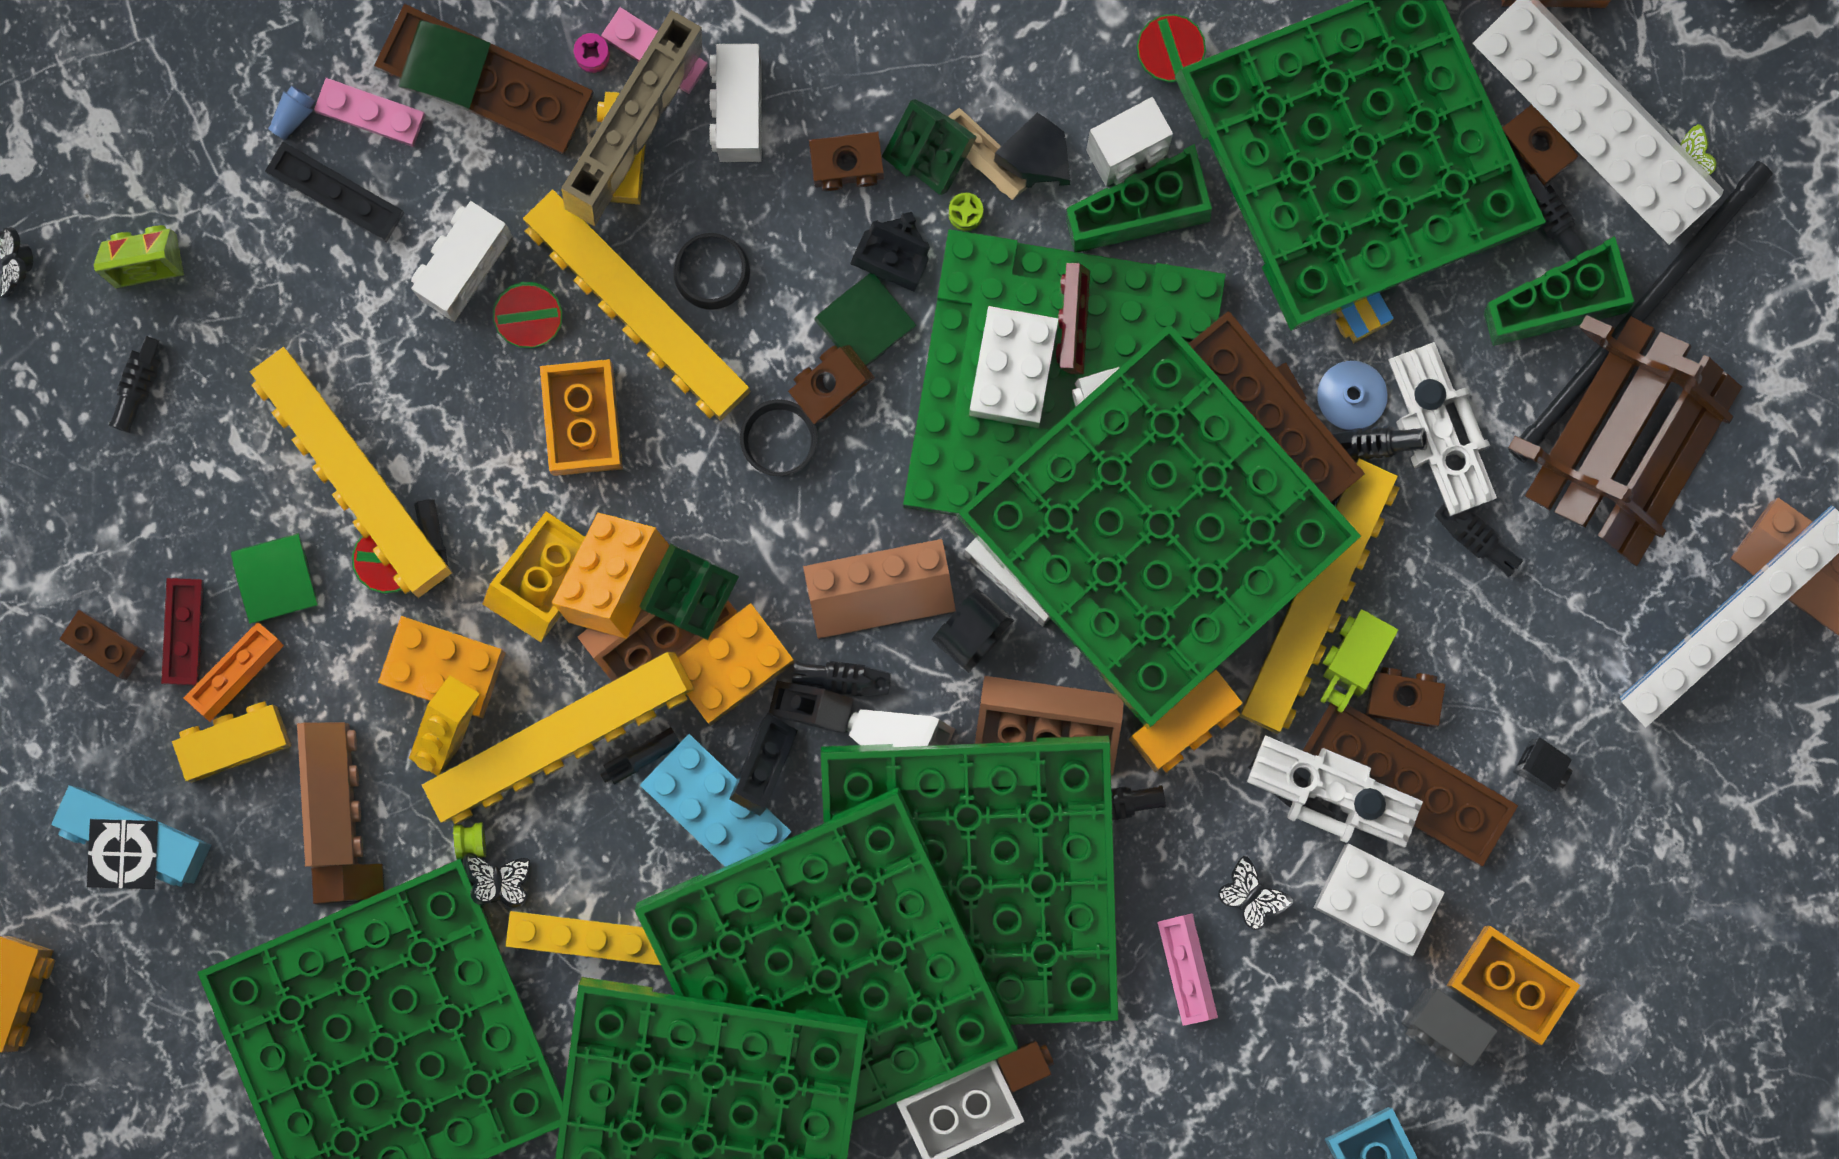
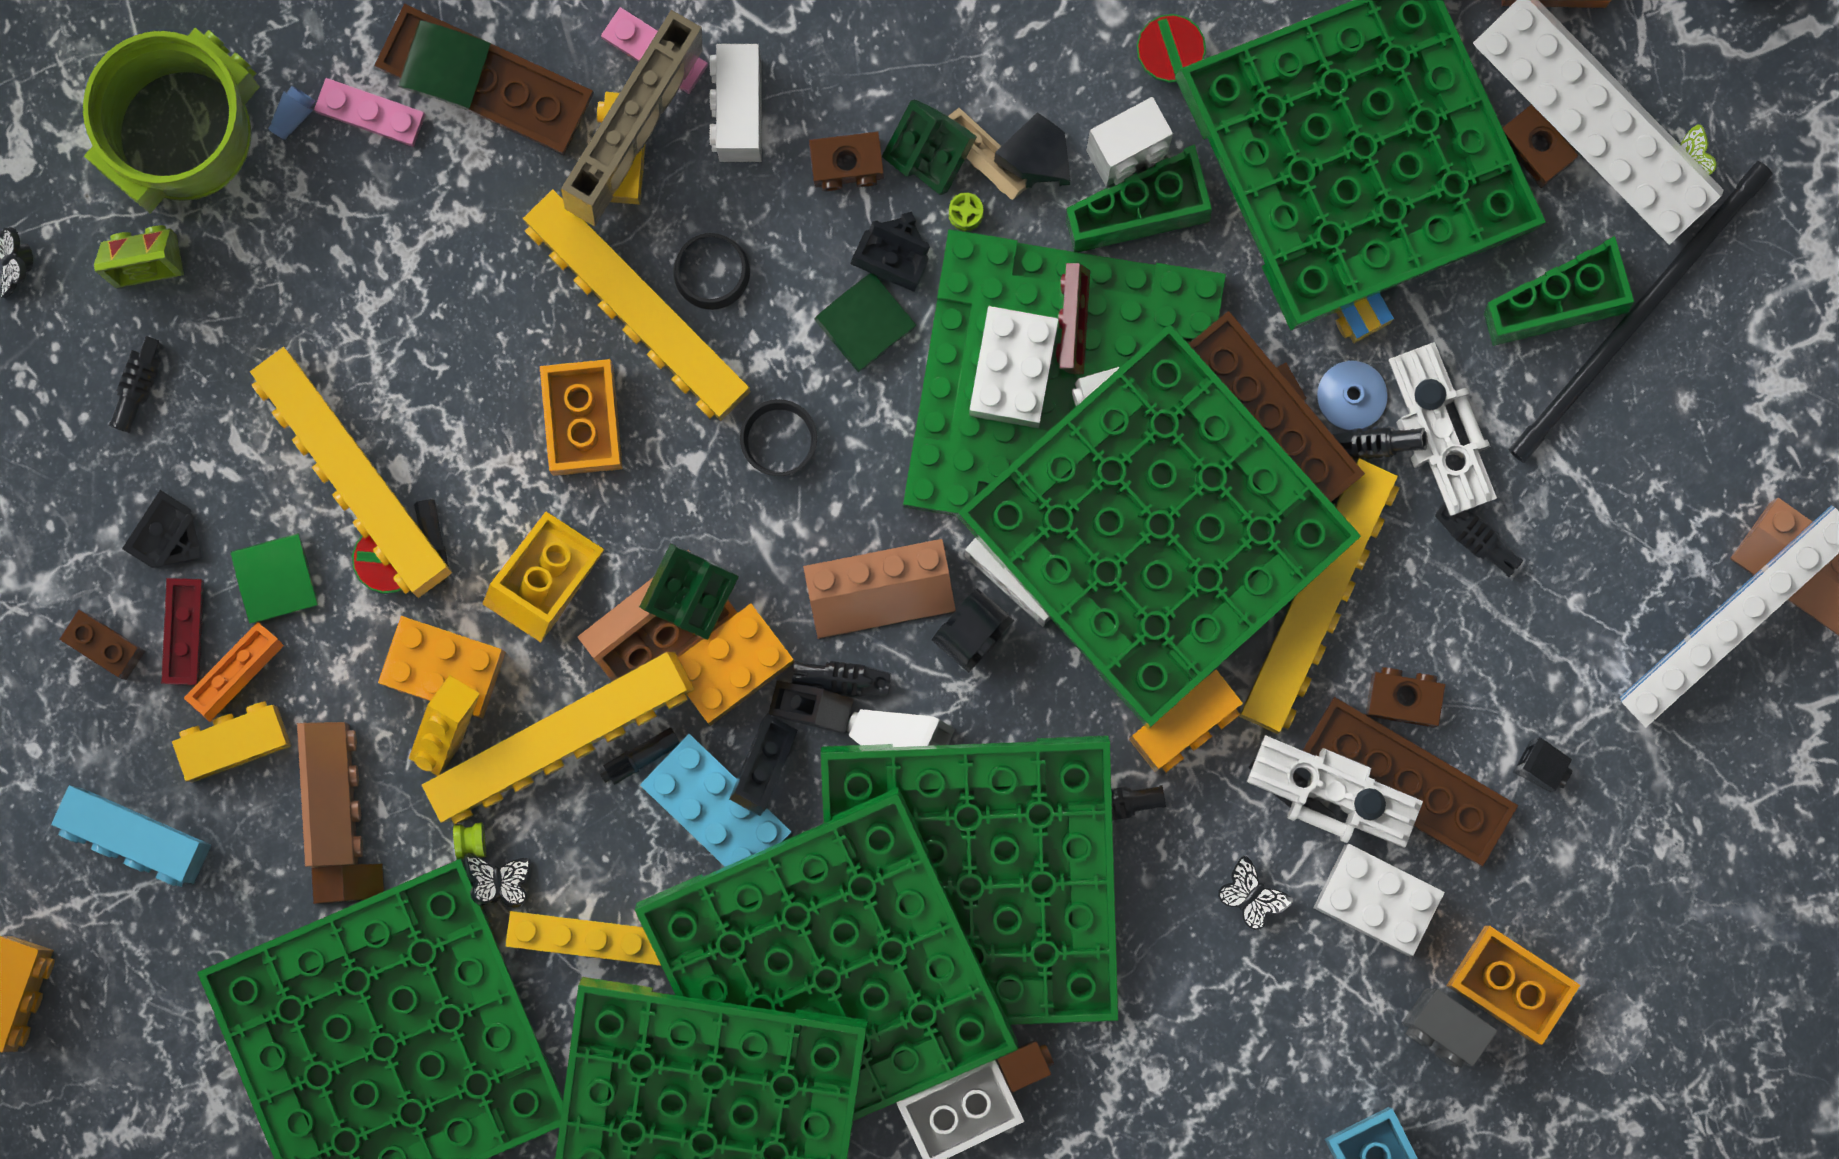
(122, 854): sticker -> none
(133, 66): none -> lime cylinder
(164, 534): none -> black slope
(334, 191): black plate -> none
(461, 260): white brick -> none
(527, 315): red piece -> none
(596, 58): dark pink wheel -> none
(610, 575): light orange brick -> none
(850, 378): reddish brown brick -> none
(1031, 710): nougat slope -> none
(1187, 969): bright pink plate -> none
(1357, 657): lime brick -> none
(1558, 219): black hinge -> none
(1671, 456): reddish brown piece -> none

